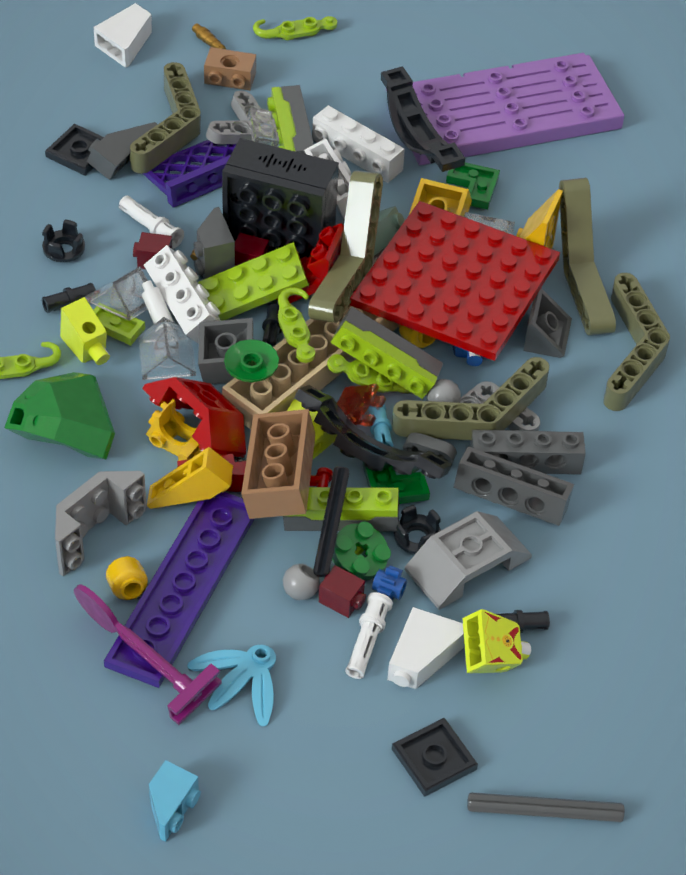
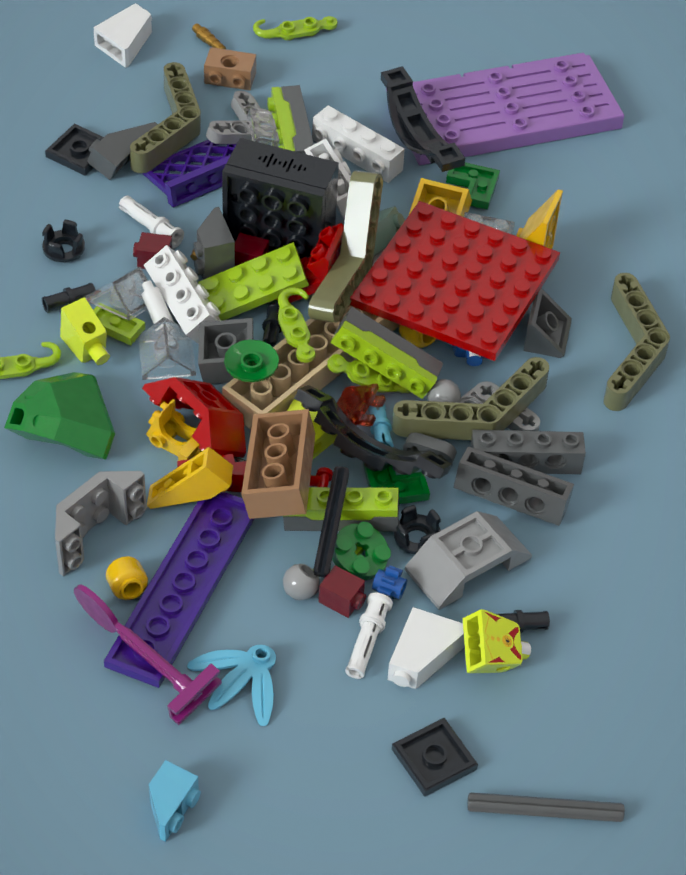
(578, 258): olive beam -> none

